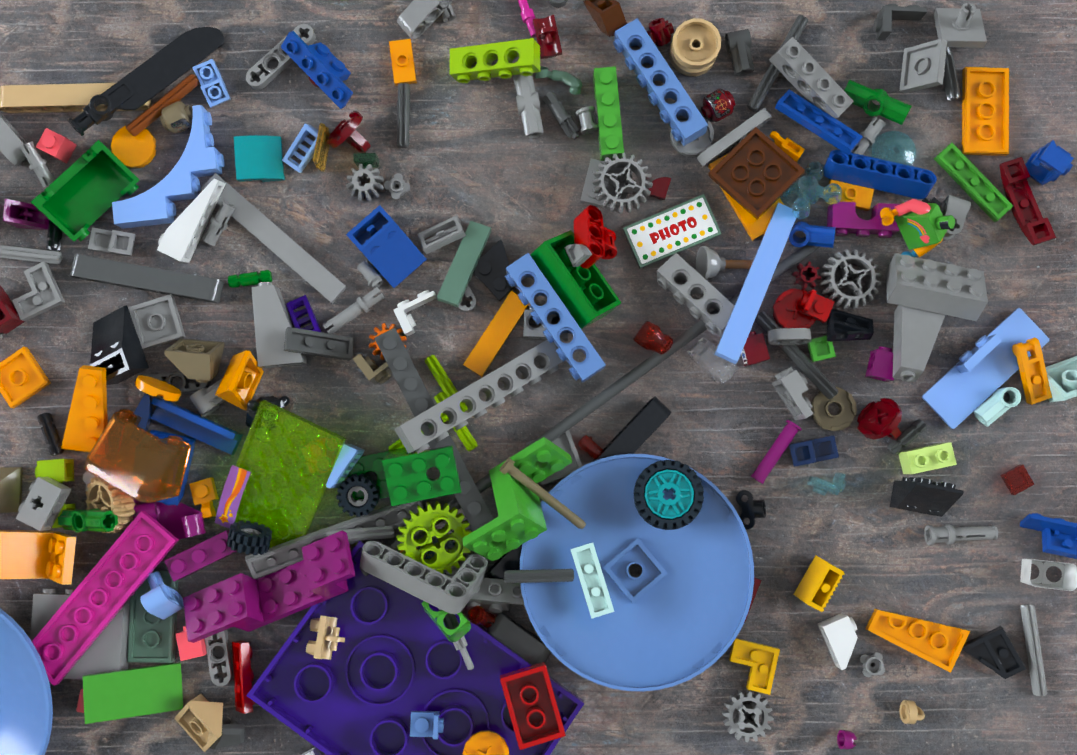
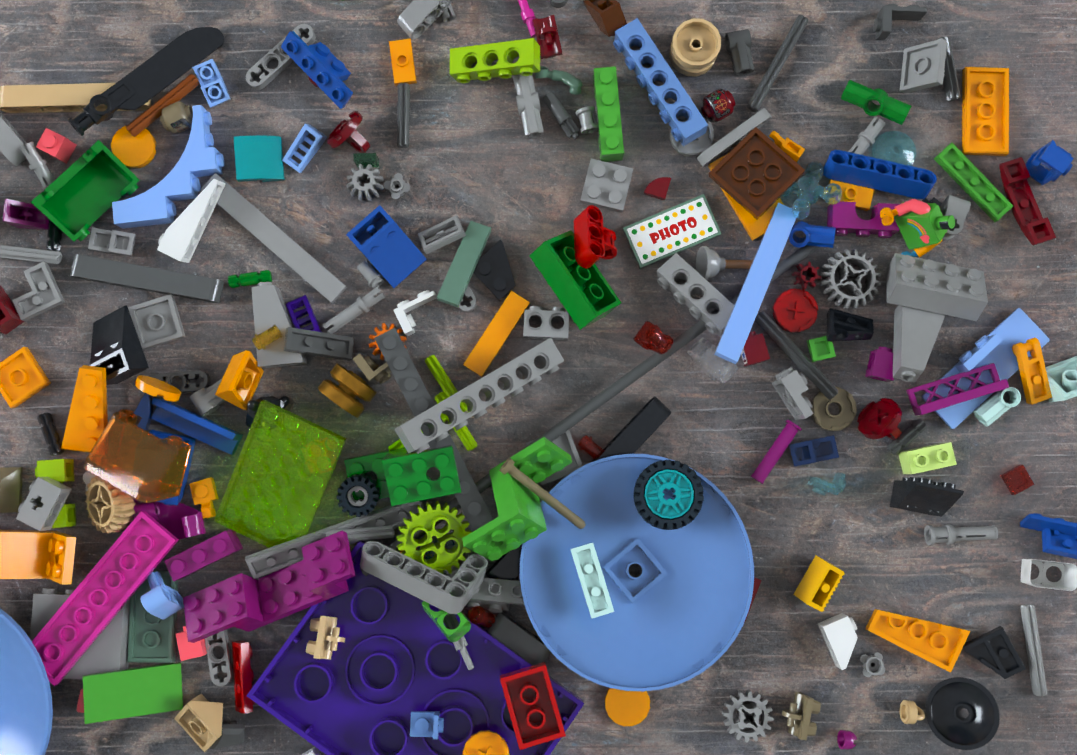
(88, 520): green piece -> none
(196, 358): dark tan slope -> none
(219, 223): light grey pin -> none
(231, 496): medium lavender sticker -> none
(249, 538): black bush -> none
(266, 337): none -> clear yellow pin
(321, 147): clear yellow piece -> none
(345, 392): none -> pearl gold wheel
(345, 462): light blue slope -> none
(527, 268): medium blue brick -> none
(537, 576): dark grey axle -> none
(577, 254): light grey tile -> none
(627, 707): none -> light orange tile
(630, 186): light grey gear -> none
(660, 31): dark red gear -> none
(751, 508): black piece -> none
(762, 661): yellow plate -> none
(789, 336): light grey beam -> none
(800, 715): none -> dark tan hips
(810, 78): light grey brick -> none
(816, 306): red bracket -> none
(818, 122): blue plate -> none
(950, 726): none -> black dish
(961, 26): light grey tile -> none
(962, 396): none -> magenta fence

